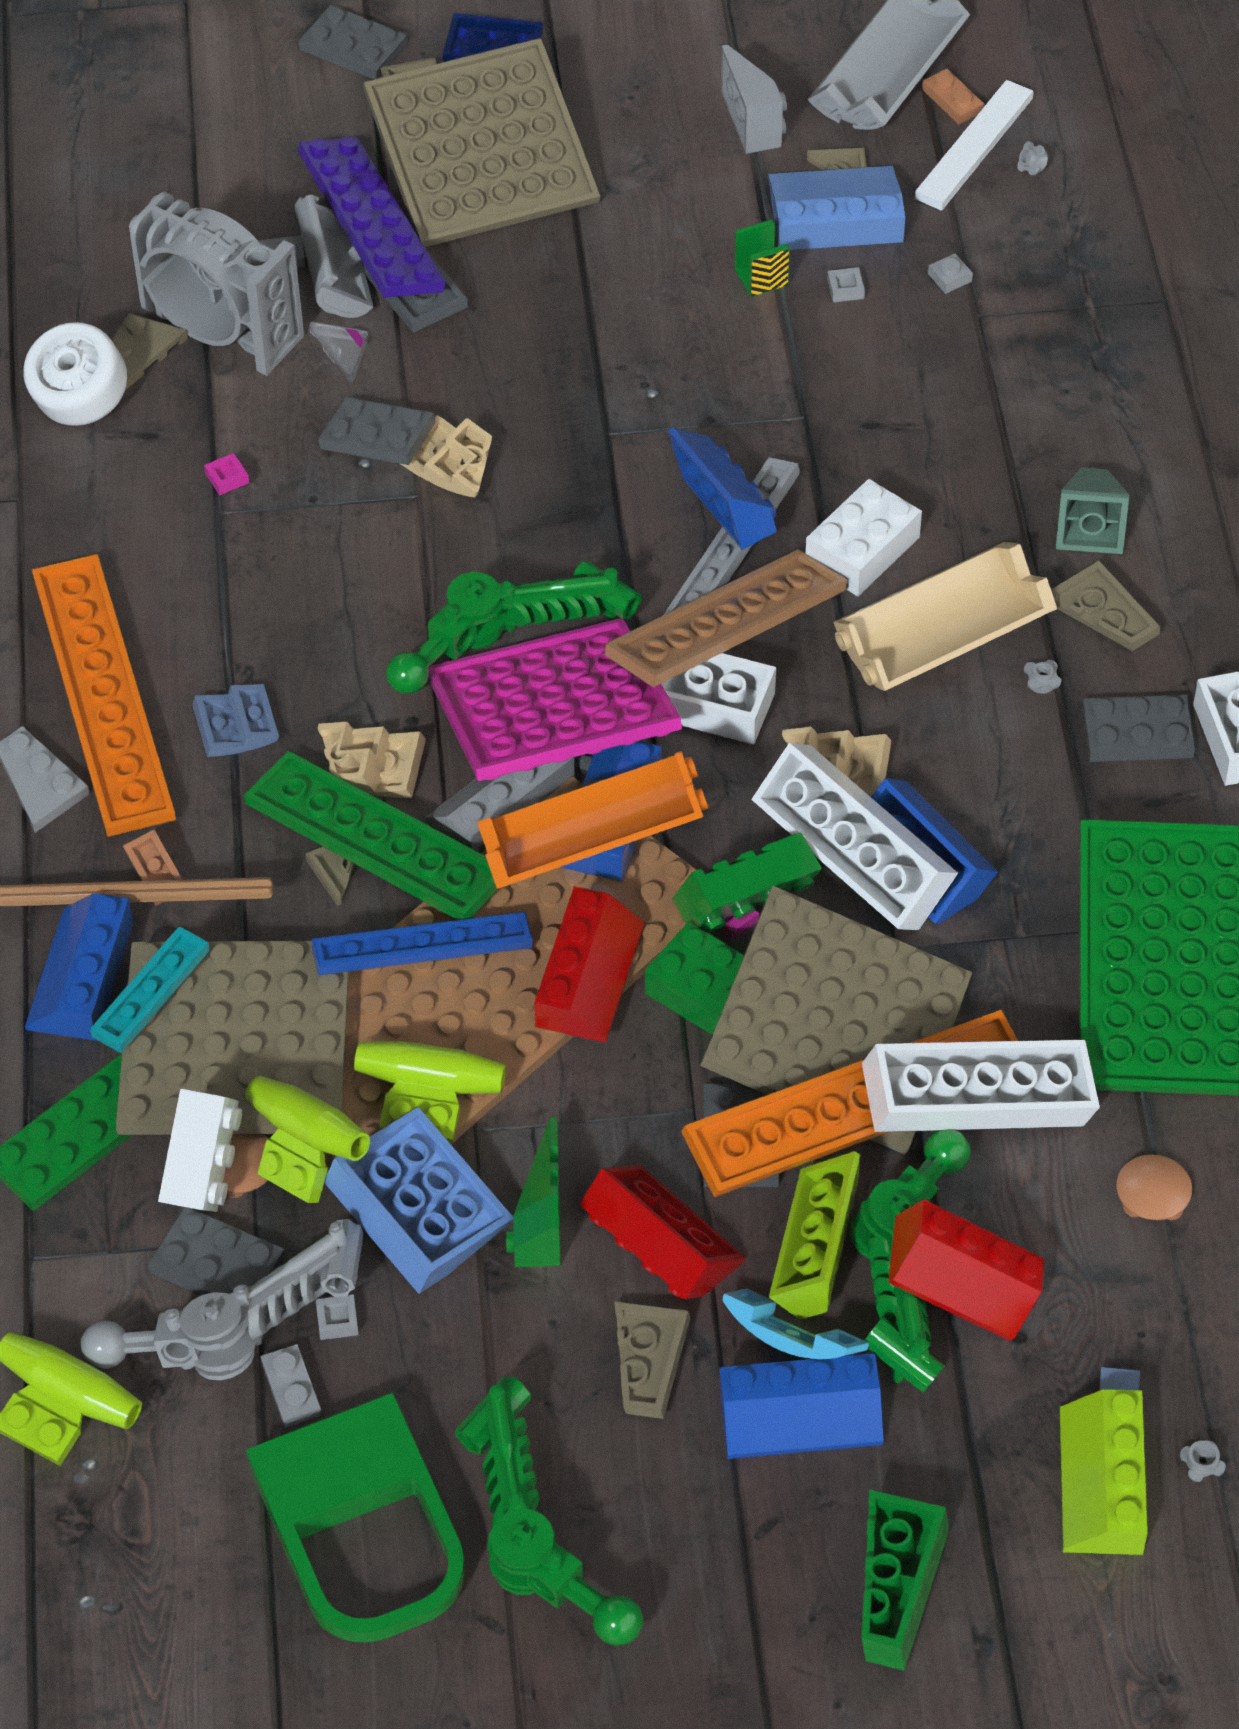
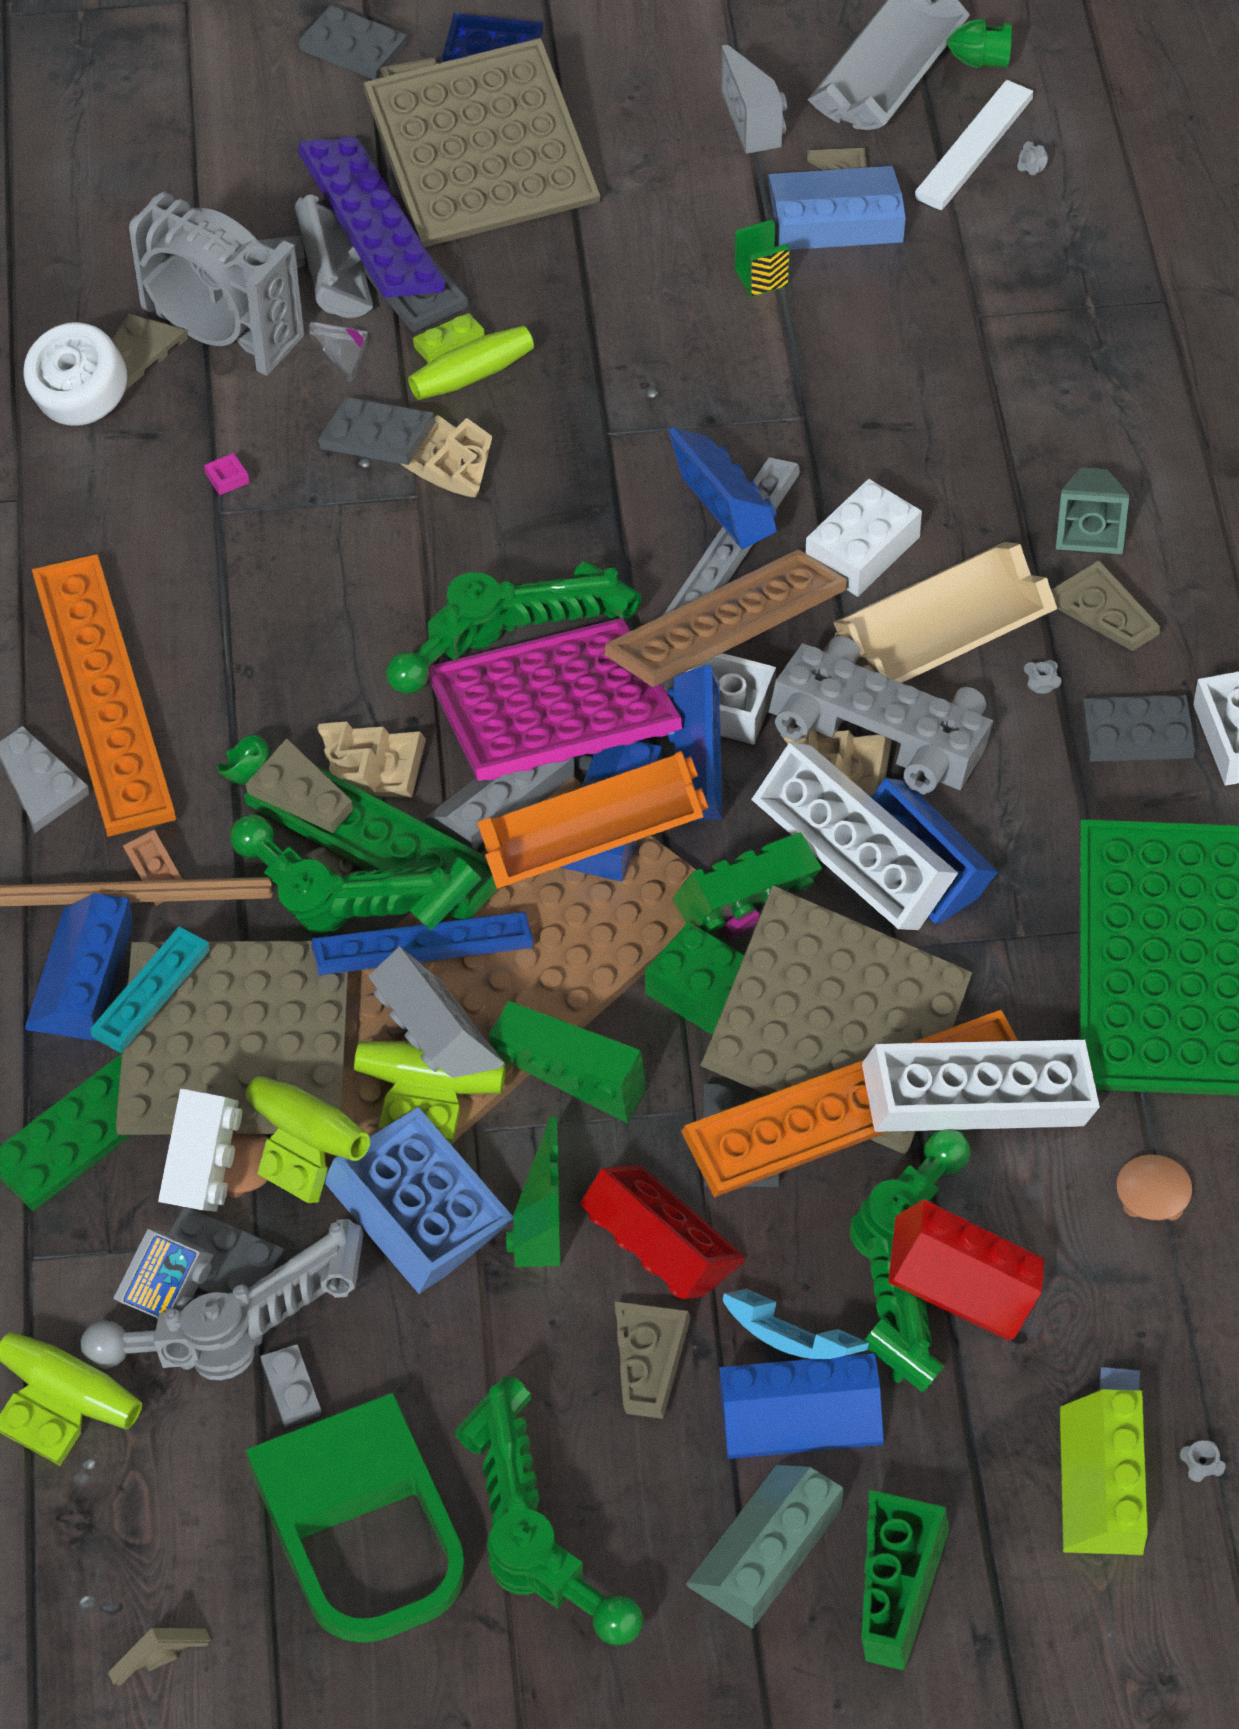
(157, 1649): none -> dark tan tile
(163, 1274): none -> slope
(235, 720): sand blue slope -> none
(245, 759): none -> green hair
(299, 788): none -> dark tan wing
(327, 900): none -> green piece
(337, 1317): light grey tile -> none
(432, 1017): none -> light grey slope
(463, 354): none -> lime plate
(571, 1059): none -> green wedge
(588, 966): red slope -> none
(698, 704): none -> blue slope
(768, 1541): none -> sand green slope
(815, 1236): lime slope -> none
(845, 284): light grey tile -> none
(935, 735): none -> light grey piece
(950, 273): light grey plate -> none
(952, 96): nougat plate -> none
(982, 44): none -> green helmet

